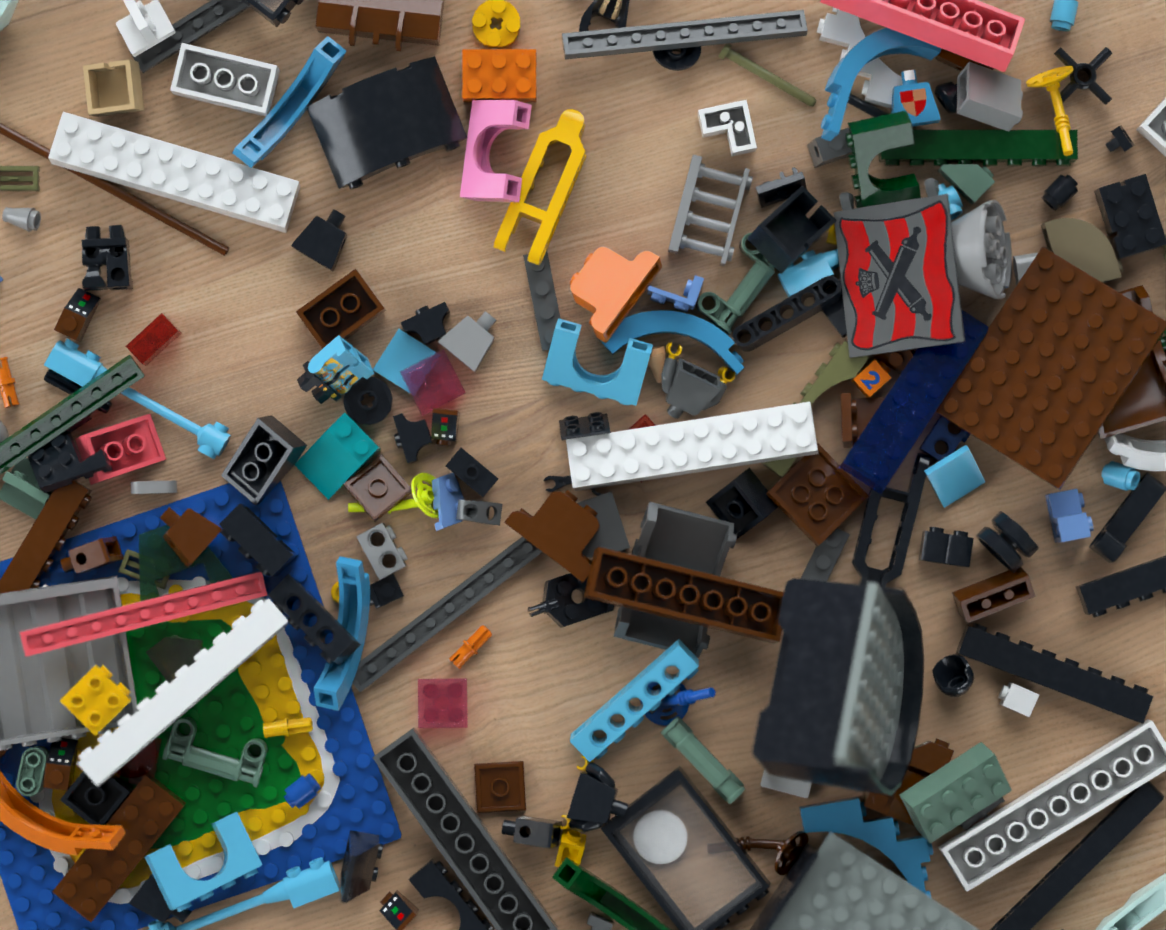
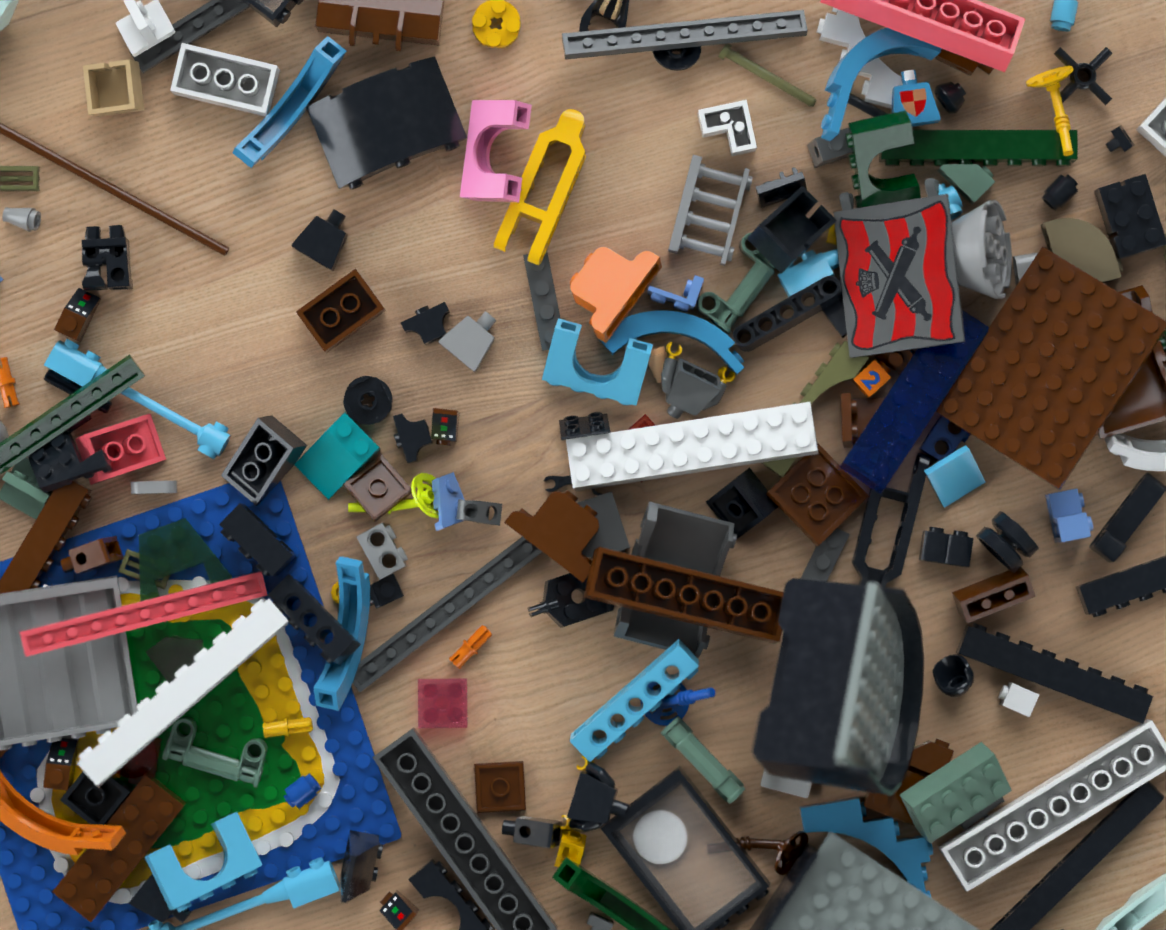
(32, 771): sand green brick -> none
(96, 698): yellow brick -> none
(153, 339): clear red brick -> none
(174, 172): white brick -> none
(188, 533): reddish brown torso -> none
(334, 370): hips -> none
(400, 354): medium azure tile -> none
(432, 382): clear pink plate -> none
(472, 472): black brick -> none
(499, 74): orange brick -> none
(989, 96): light grey brick -> none
(1120, 476): medium azure brick -> none

